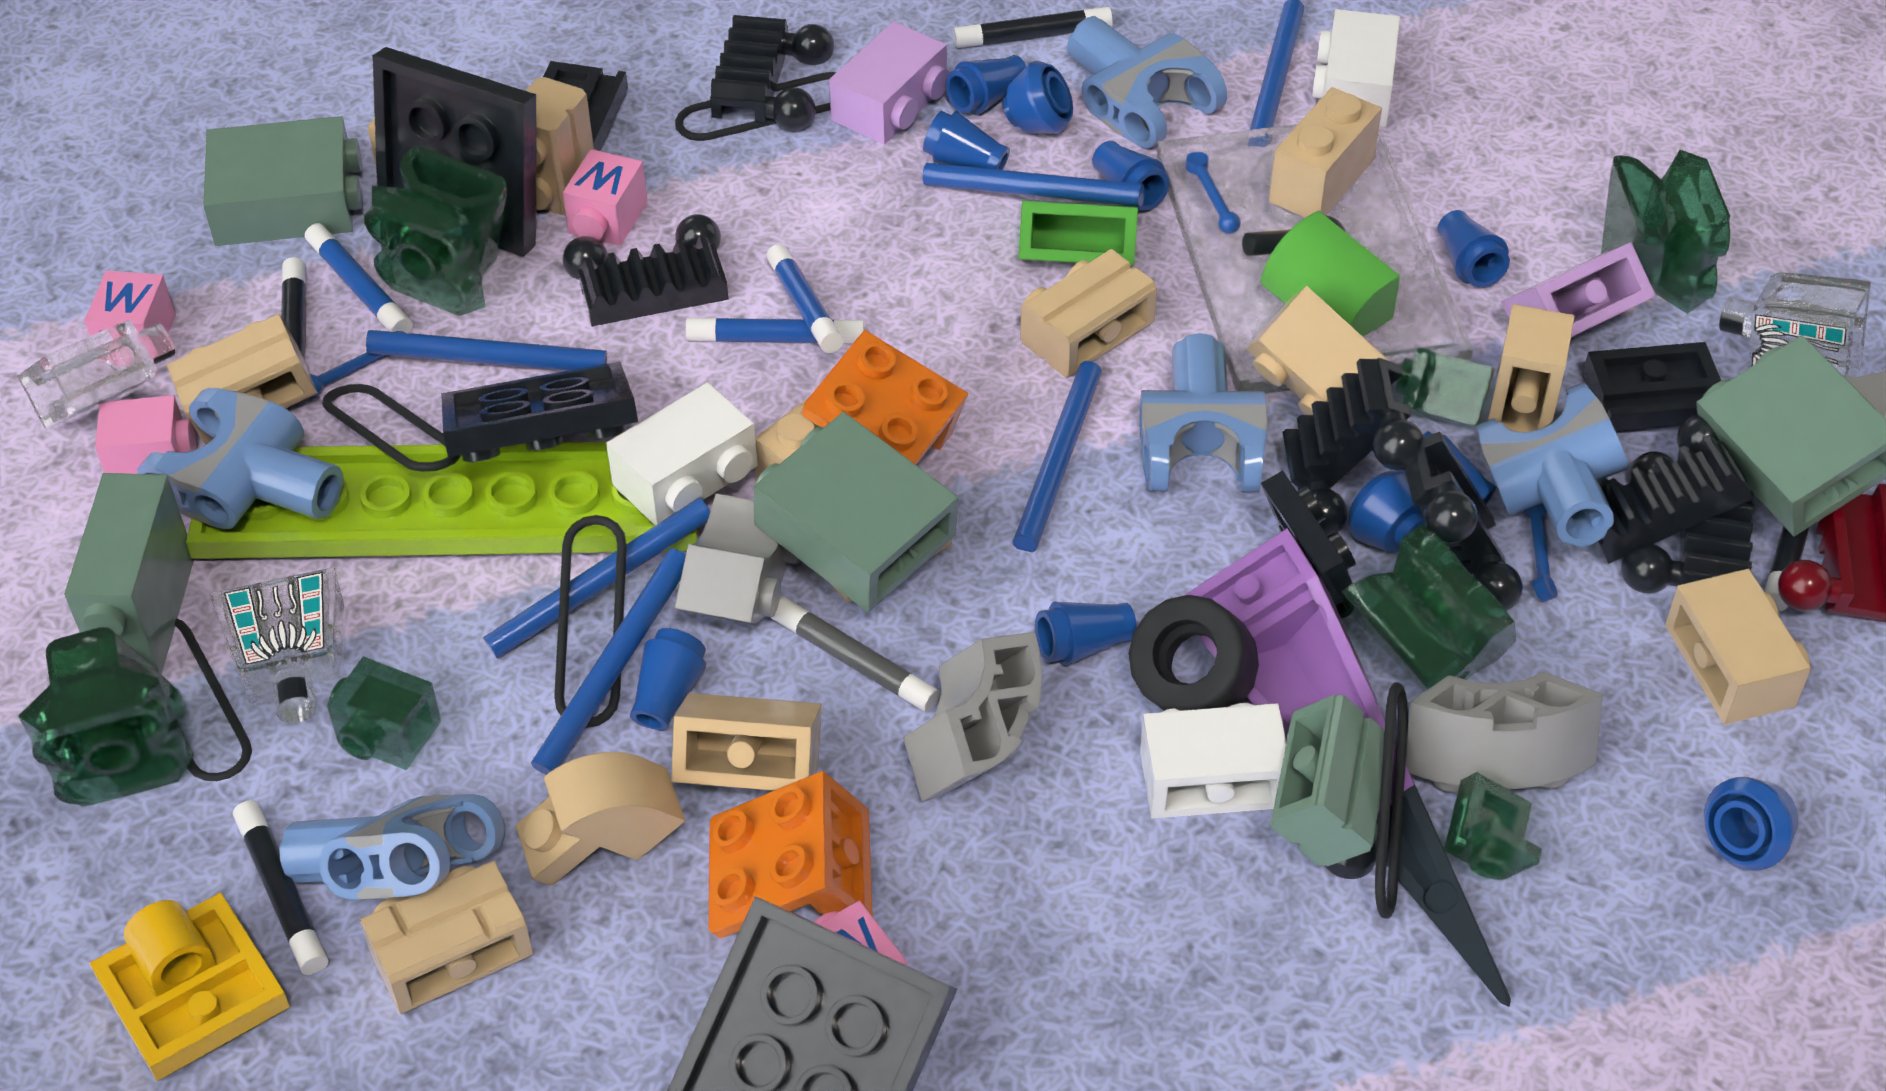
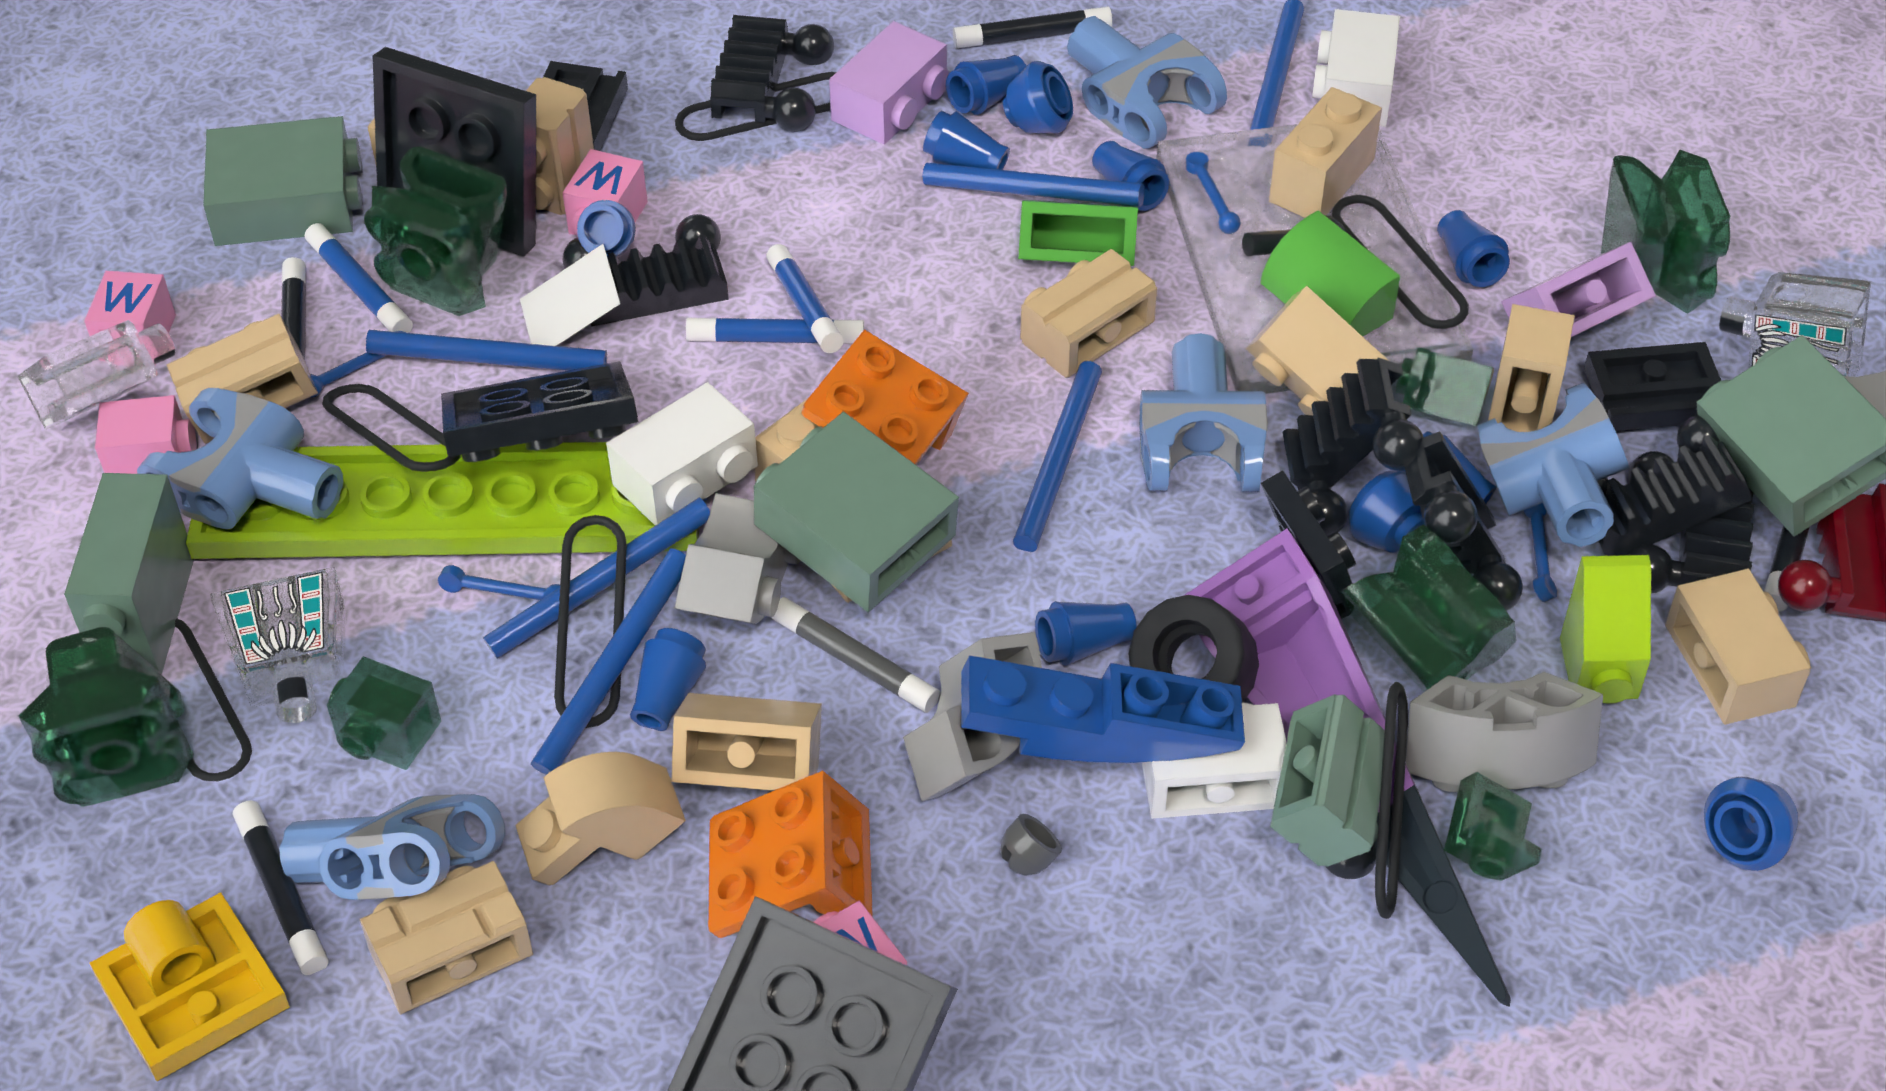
(454, 578): none -> blue hinge
(570, 299): none -> white sticker
(606, 224): none -> plate
(1029, 846): none -> dark grey hinge
(1108, 719): none -> blue slope
(1423, 256): none -> black piece
(1609, 626): none -> lime slope

